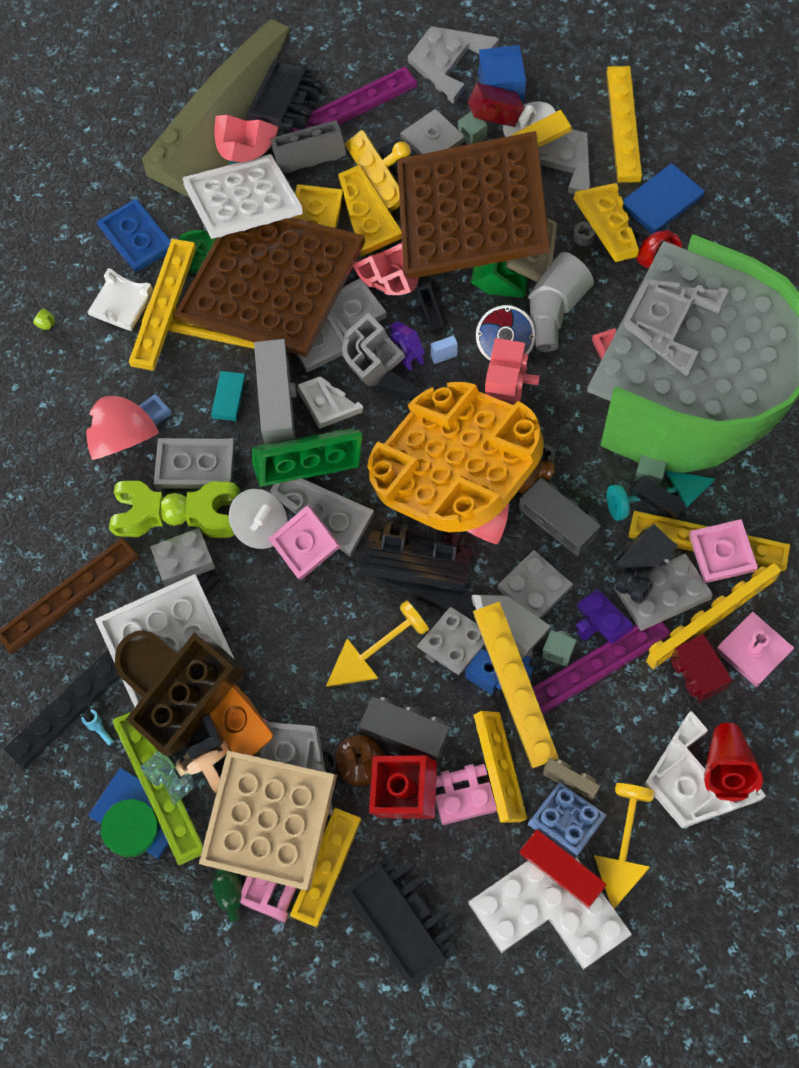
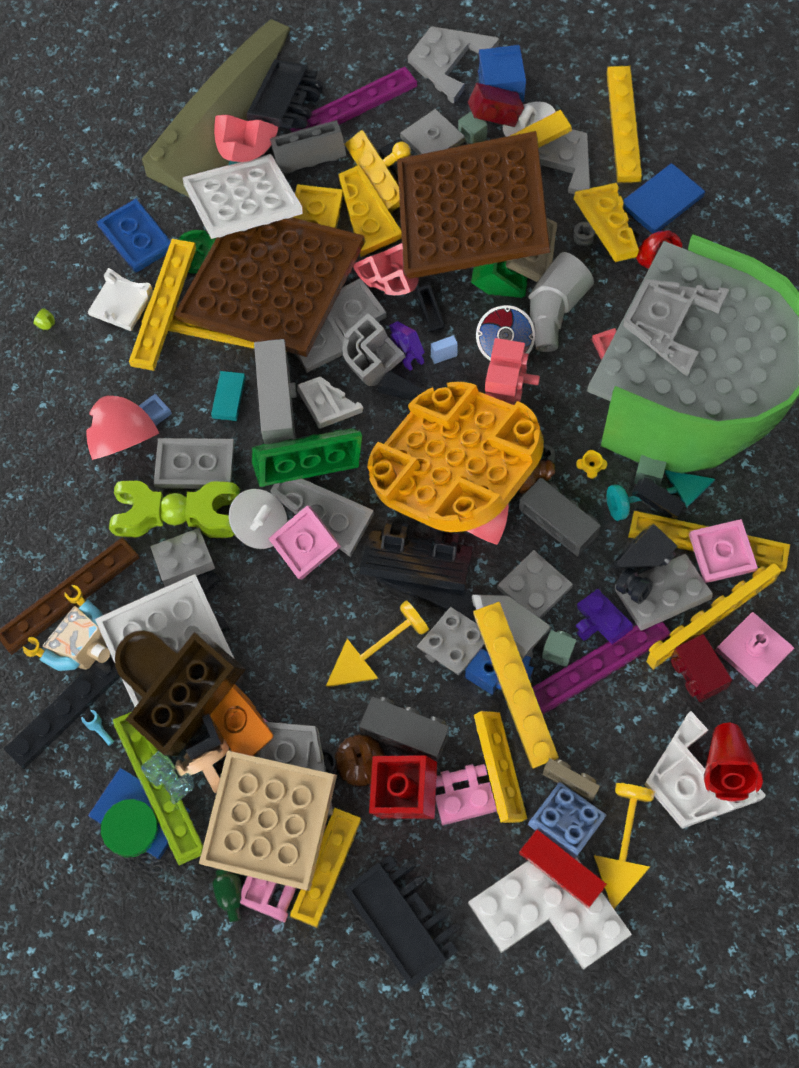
(76, 639): none -> torso
(594, 457): none -> yellow plate

